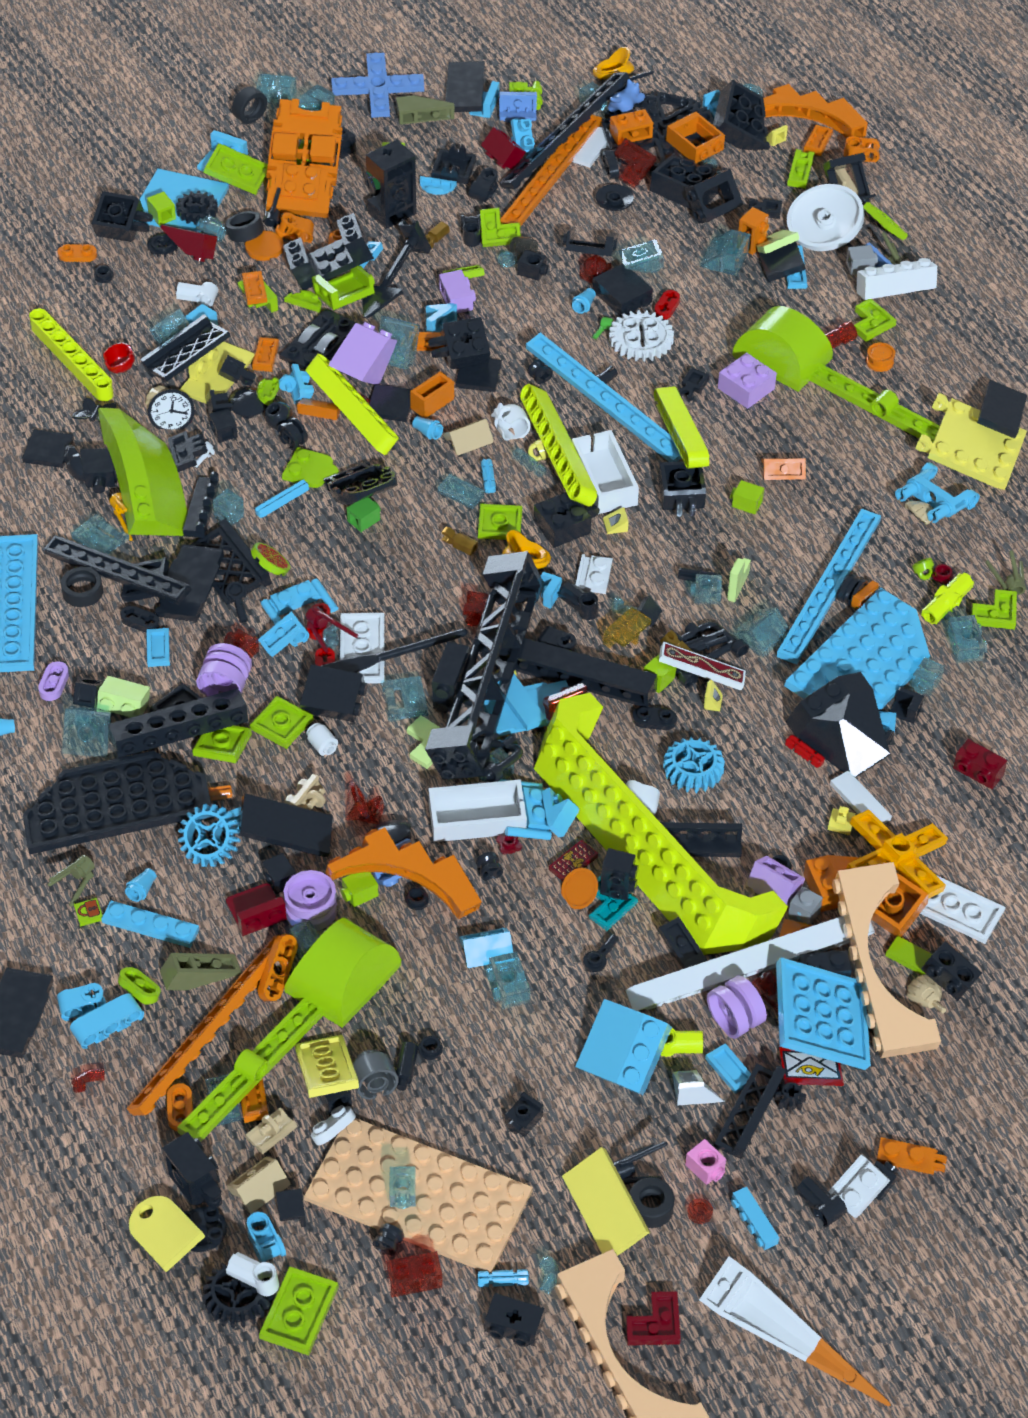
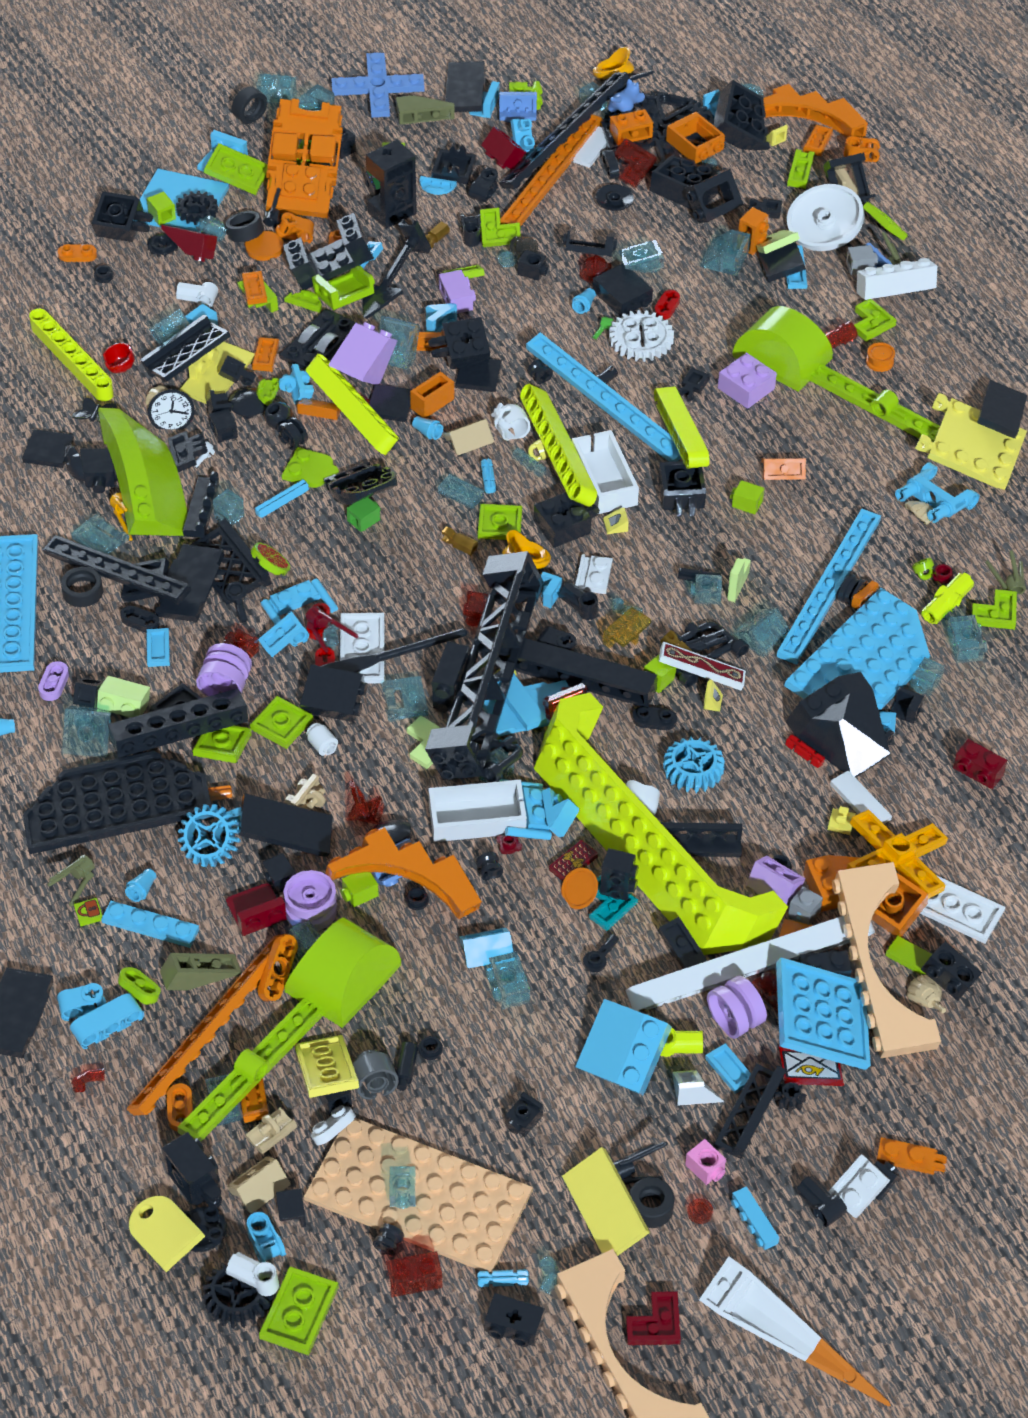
(650, 609): black tile -> none

